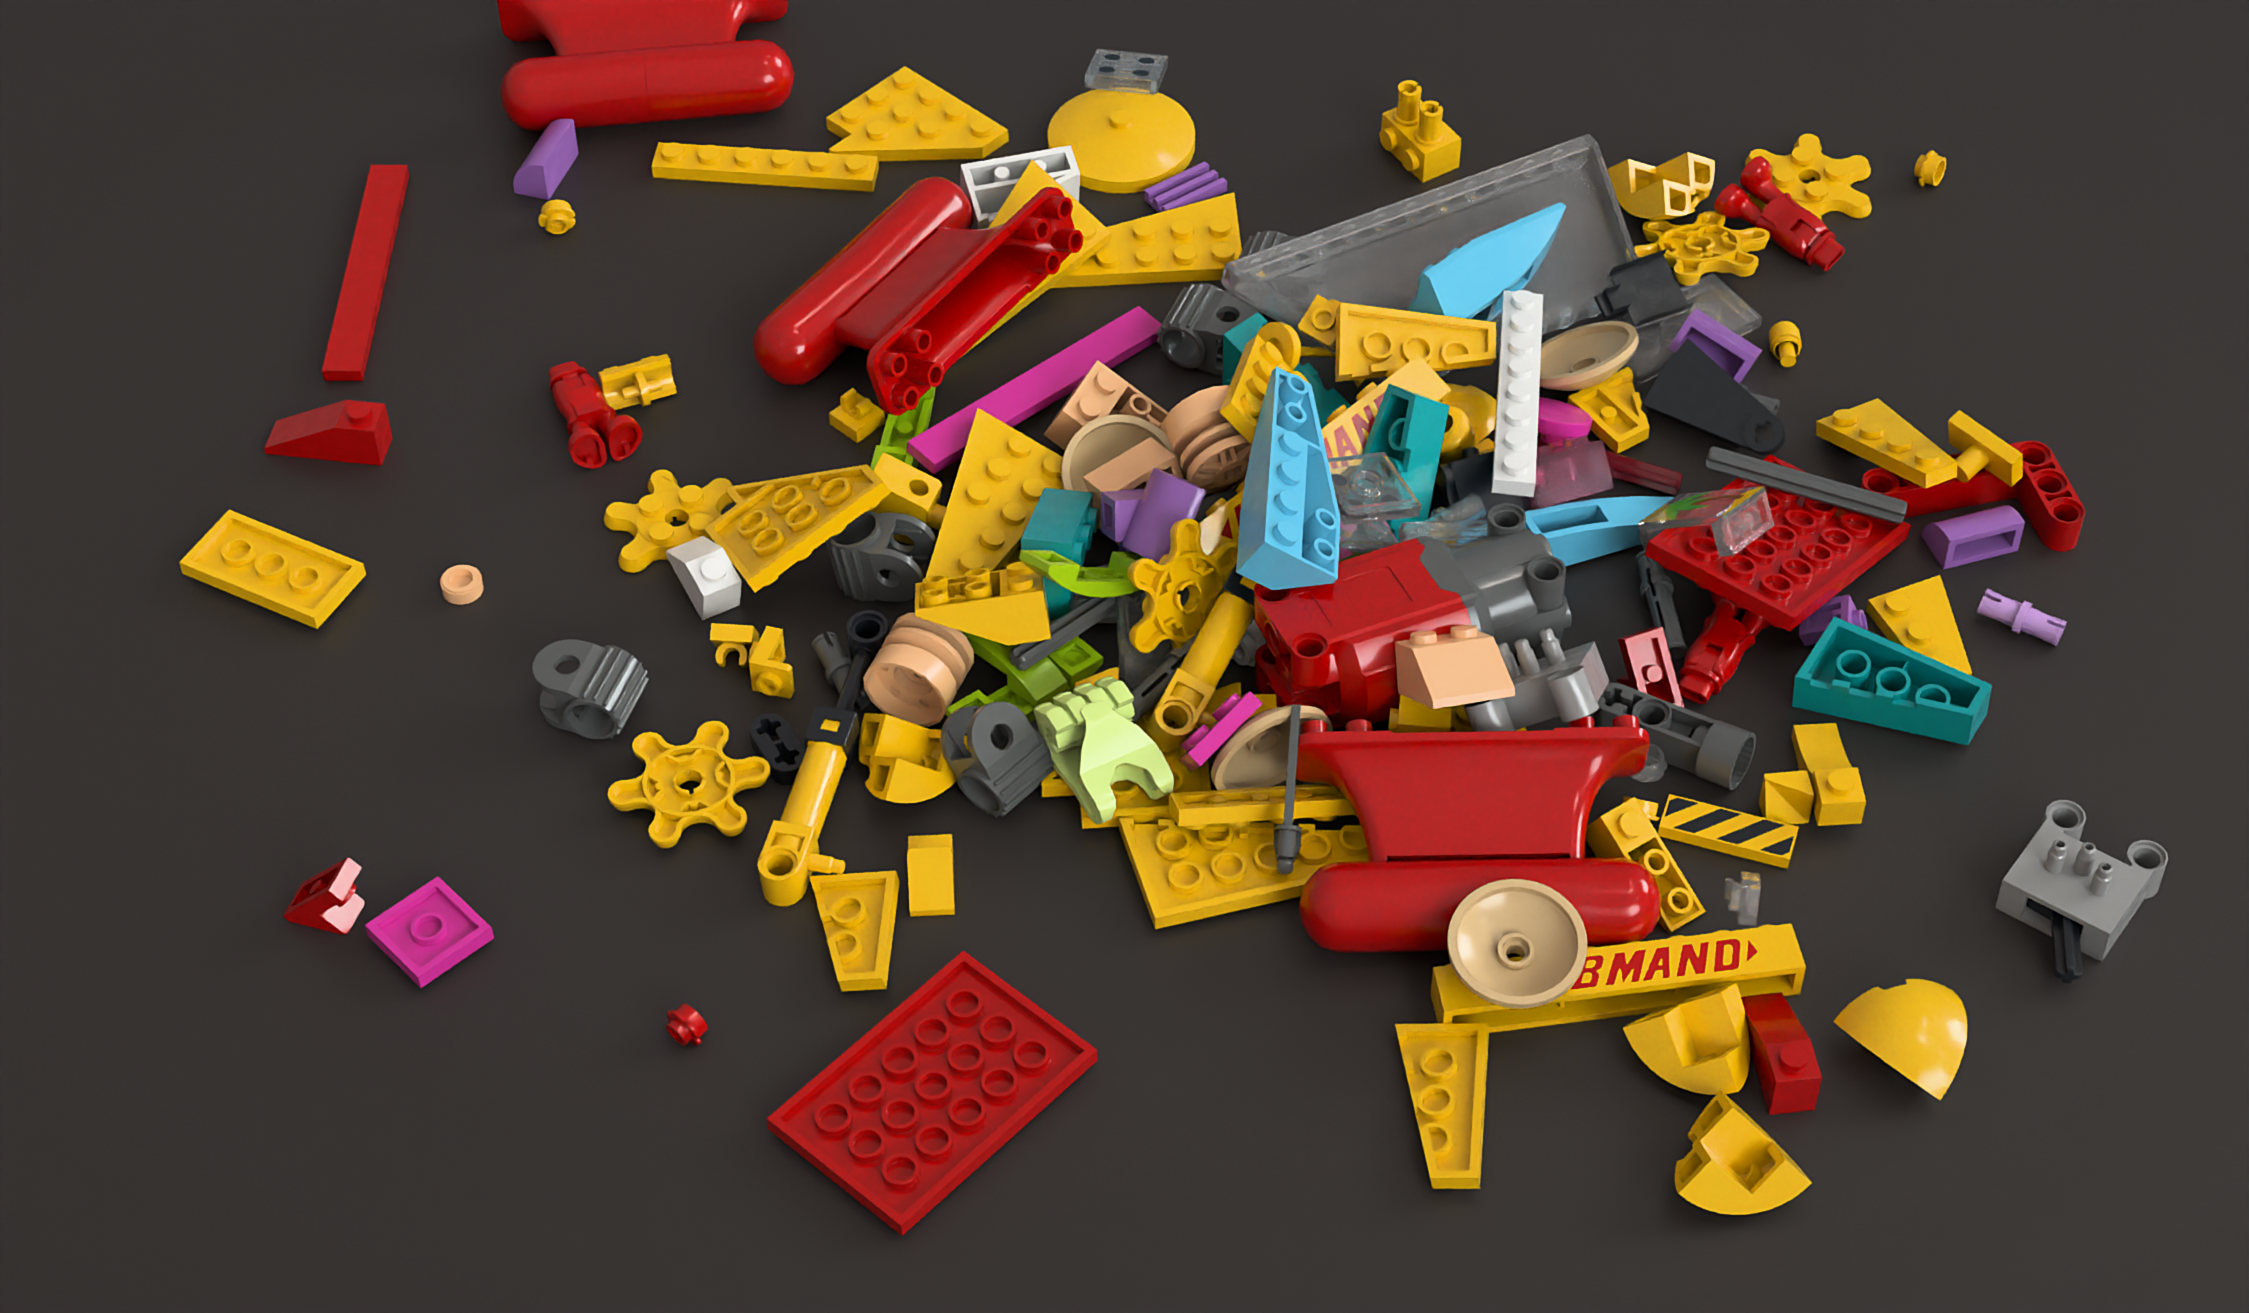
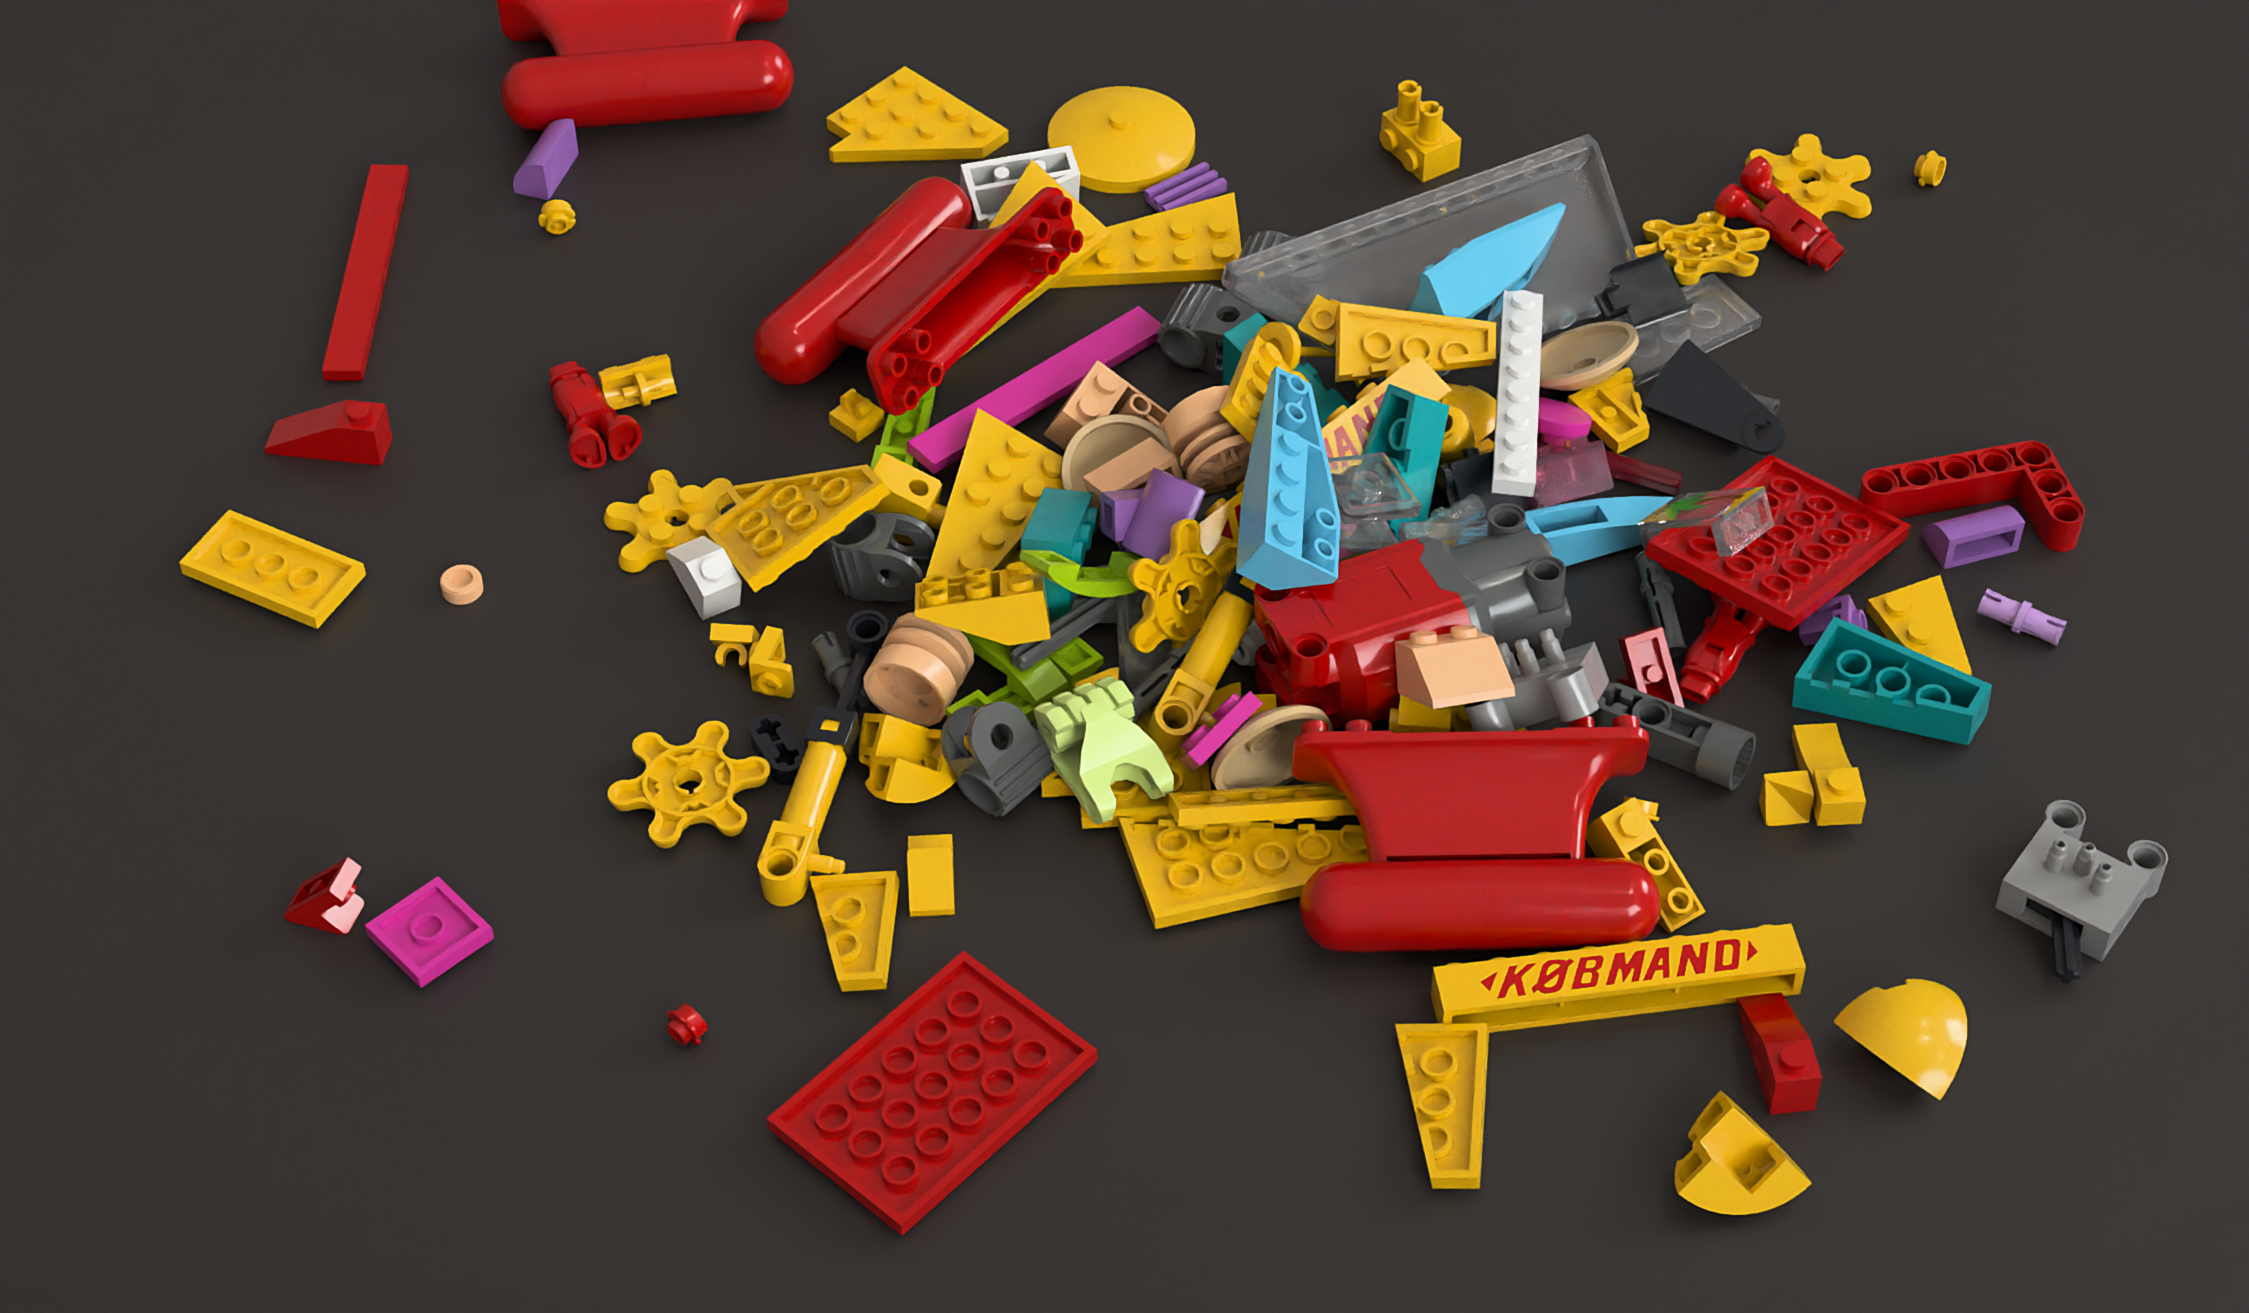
(604, 685): dark grey piece -> none
(765, 166): yellow plate -> none
(1126, 71): clear tile -> none
(1286, 835): dark grey sword -> none
(1521, 920): tan dish -> none
(1654, 766): clear plate -> none
(1663, 190): yellow brick -> none
(1697, 1042): yellow brick -> none
(1719, 343): medium lavender brick -> none
(1728, 831): yellow tile -> none
(1744, 897): clear plate -> none
(1785, 342): yellow cylinder -> none
(1806, 485): dark grey axle -> none
(1889, 442): yellow wing -> none
(1982, 450): yellow tile -> none

